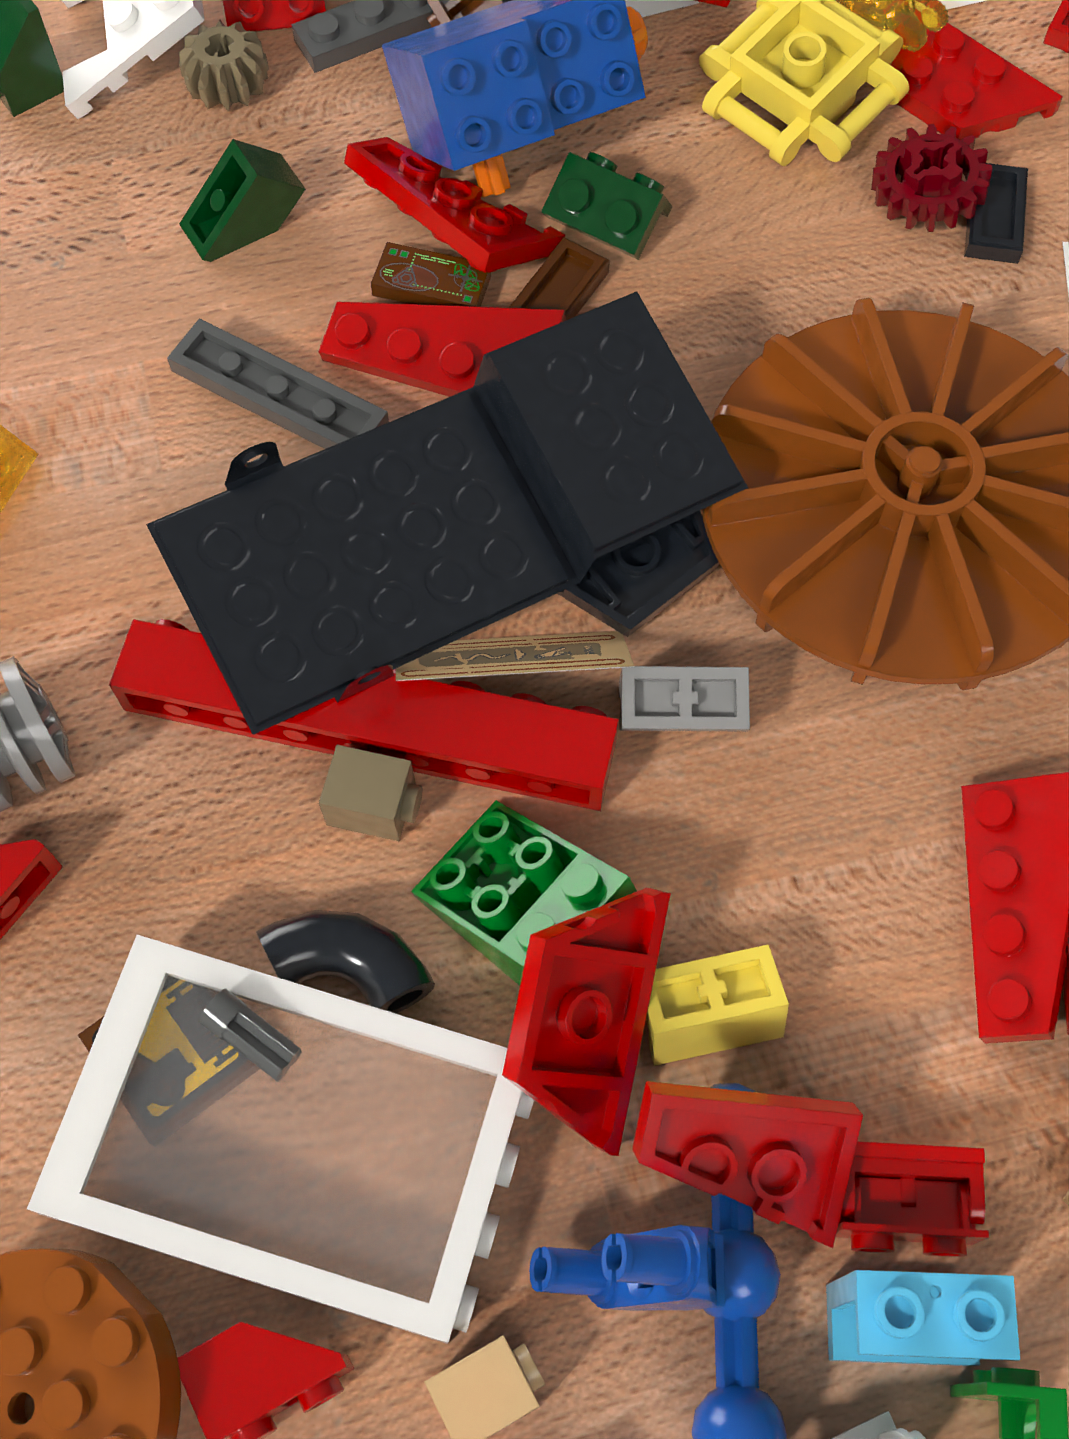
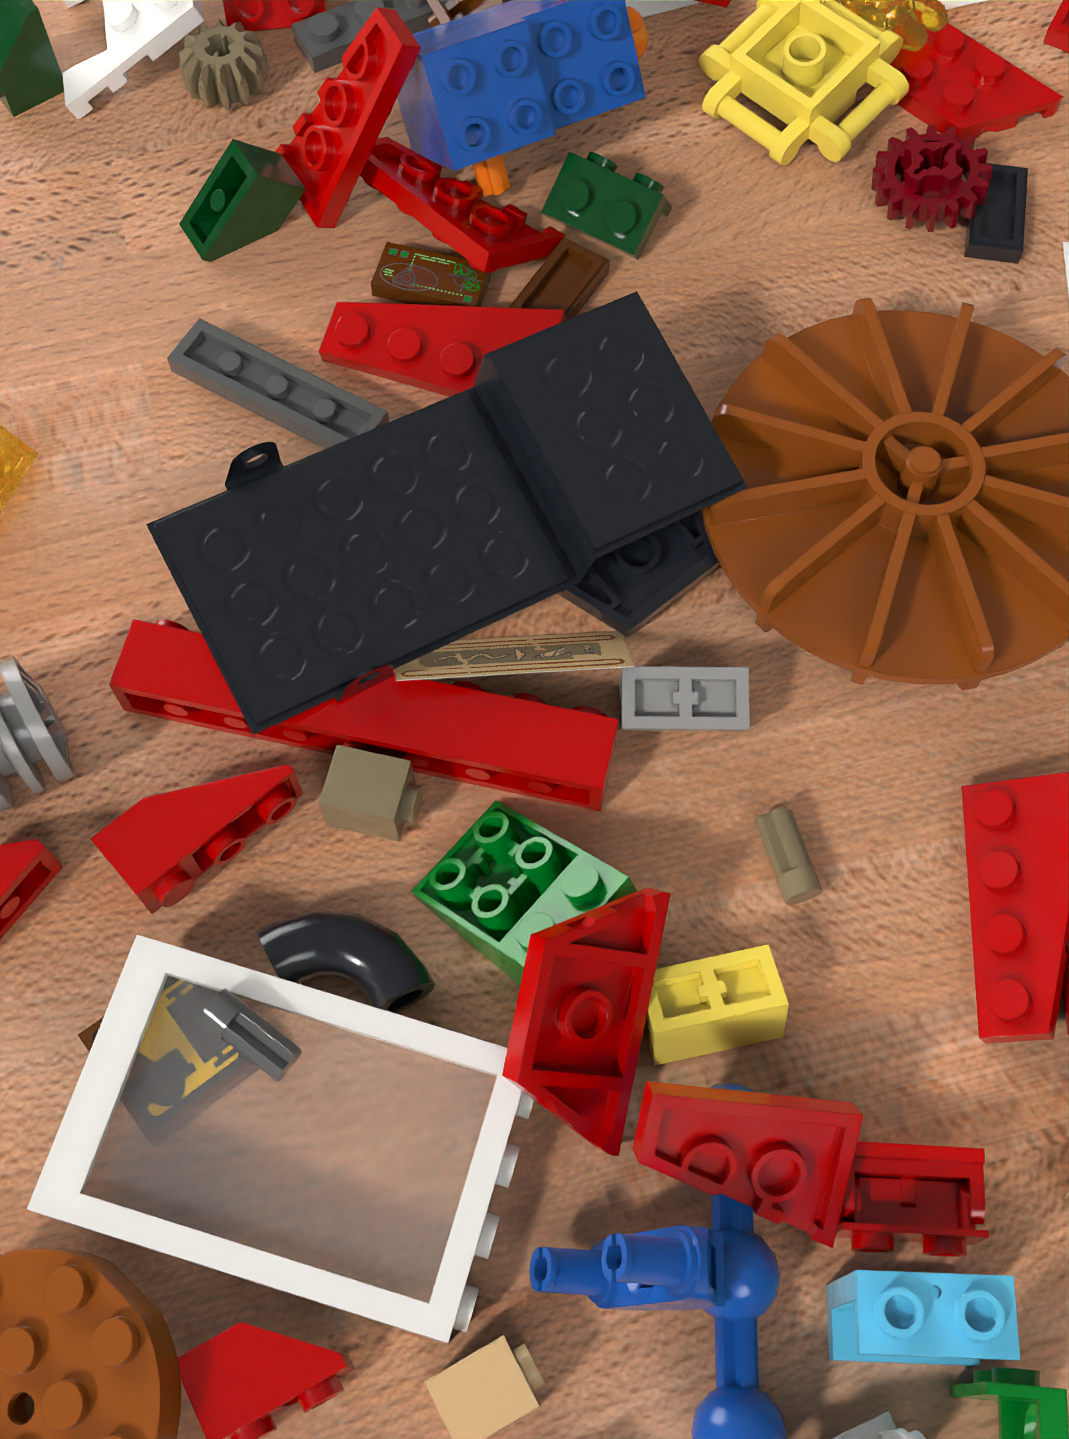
(184, 832): none -> red slope
(343, 128): none -> red wing
(788, 856): none -> dark tan piece

